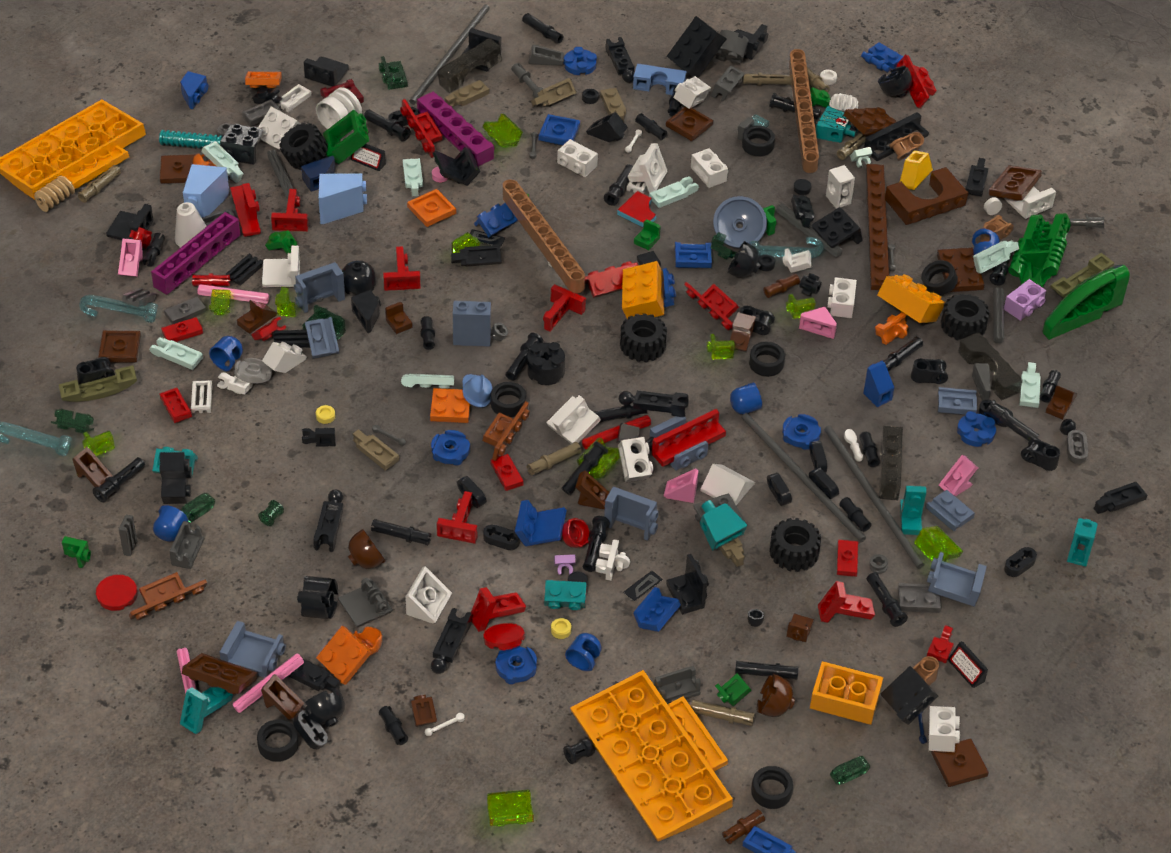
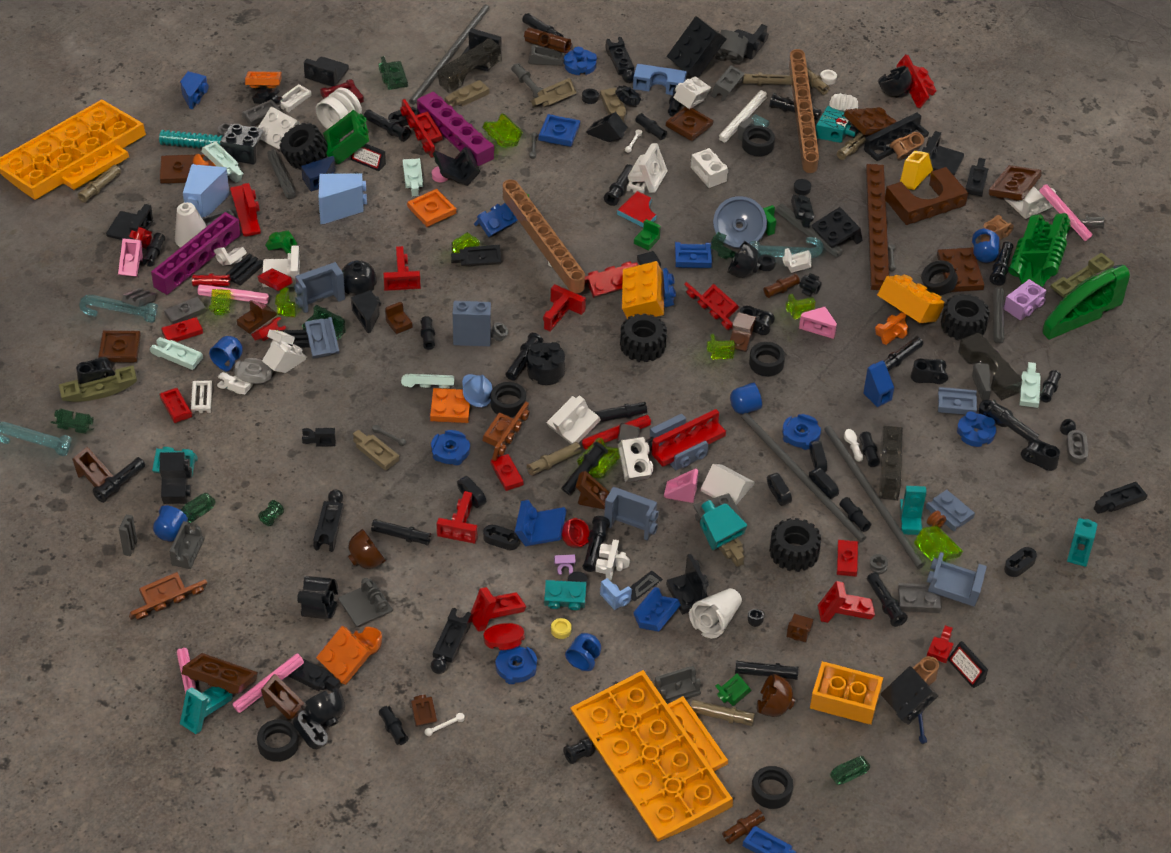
(53, 193): tan piece -> none
(78, 549): green bracket -> none
(100, 443): clear neon green bracket -> none
(116, 592): red tile -> none
(228, 258): none -> white bracket
(252, 650): sand blue panel -> none
(275, 279): none -> red plate
(279, 336): none -> white tile
(292, 219): red bracket -> none
(325, 414): light yellow tile -> none
(427, 597): white slope -> none
(482, 237): black sticker -> none
(509, 808): clear neon green bracket -> none
(554, 42): none -> reddish brown piece
(577, 158): white brick -> none
(613, 595): none -> light blue bracket
(628, 95): none -> black gear
(658, 402): black plate -> none
(674, 192): light aqua hinge -> none
(715, 612): none -> white cone
(742, 116): none -> white axle
(819, 97): green bracket -> none
(840, 186): white brick -> none
(842, 297): white brick -> none
(861, 154): light aqua tile -> none
(882, 57): blue plate -> none
(936, 519): none -> dark orange bush
(942, 156): none -> black bracket
(942, 729): white brick -> none
(958, 477): bright pink slope -> none
(962, 765): reddish brown plate -> none
(992, 206): white tile -> none
(994, 255): light aqua hinge -> none
(1061, 207): none -> bright pink axle
(1061, 402): reddish brown slope -> none

